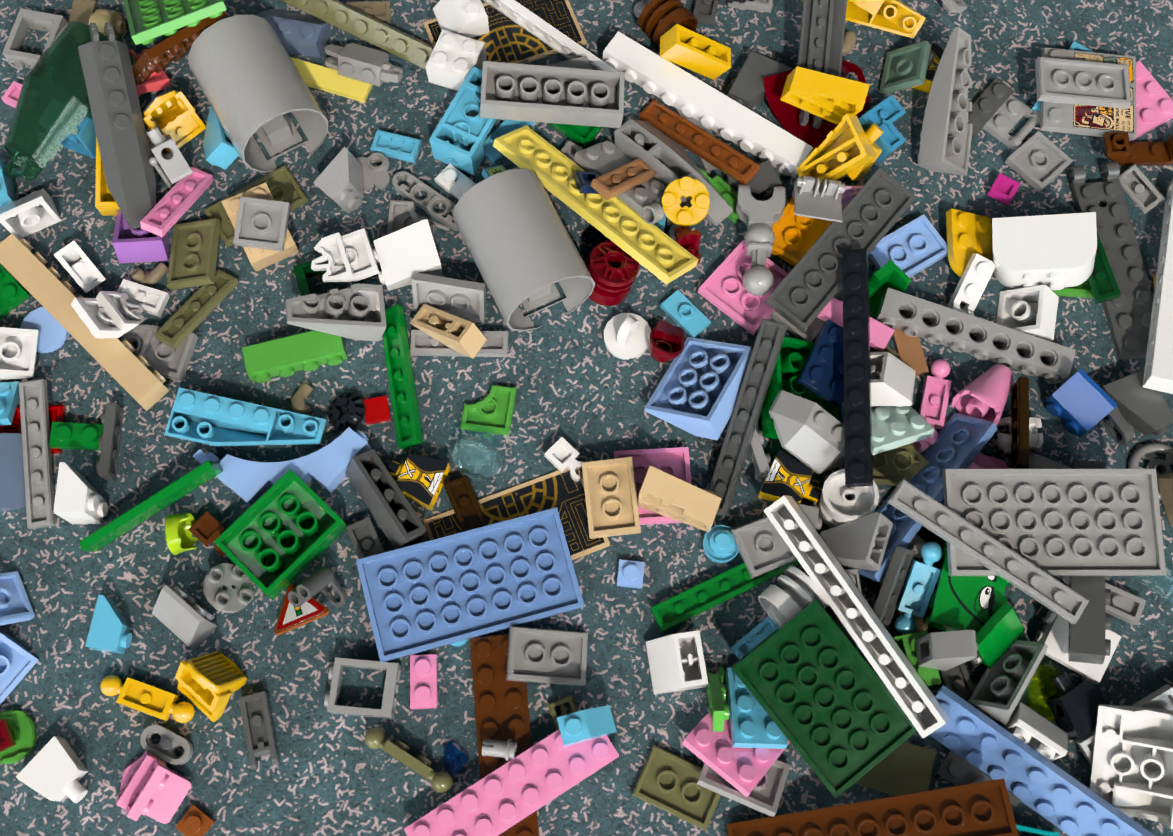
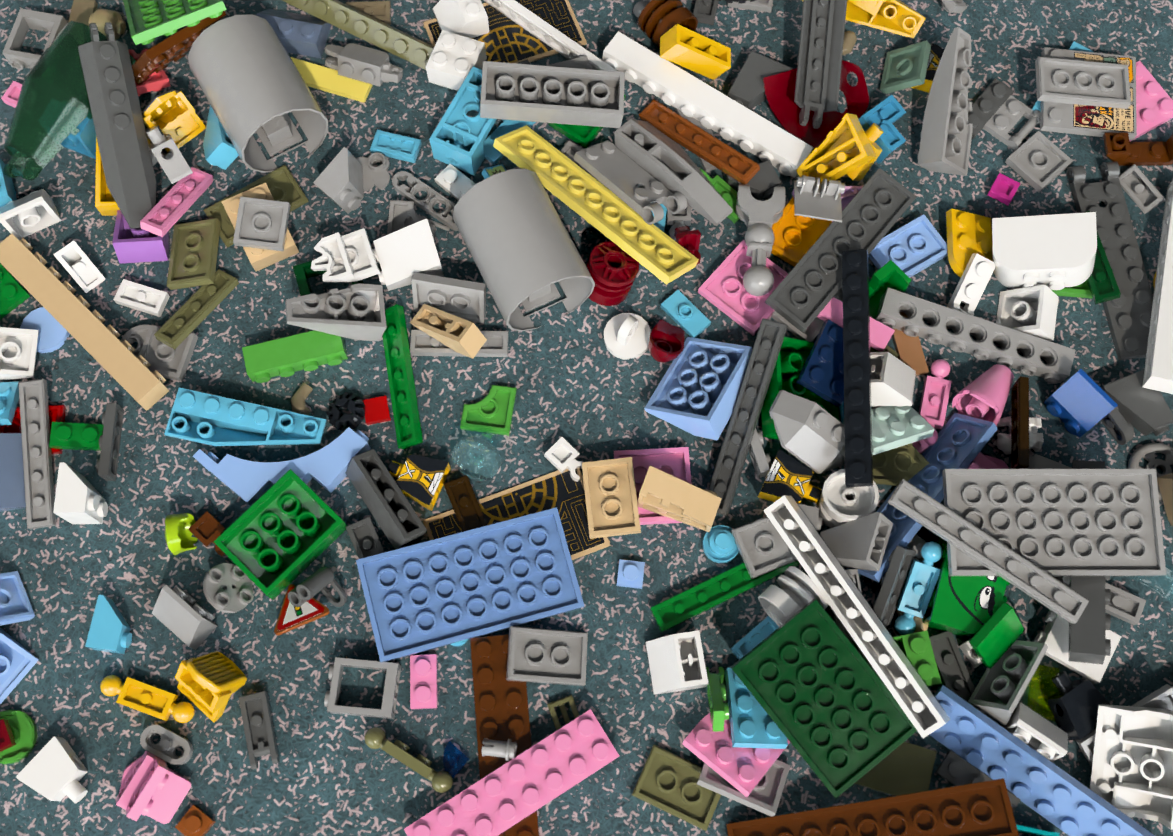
(108, 314): white plate -> none
(149, 277): dark tan arm -> none
(150, 506): green tile -> none
(153, 161): light grey hinge -> none
(583, 181): dark blue tile -> none
(586, 725): medium azure slope -> none
(622, 178): medium nougat tile -> none
(688, 188): yellow plate -> none
(824, 94): yellow wedge -> none
(946, 649): light grey slope -> none

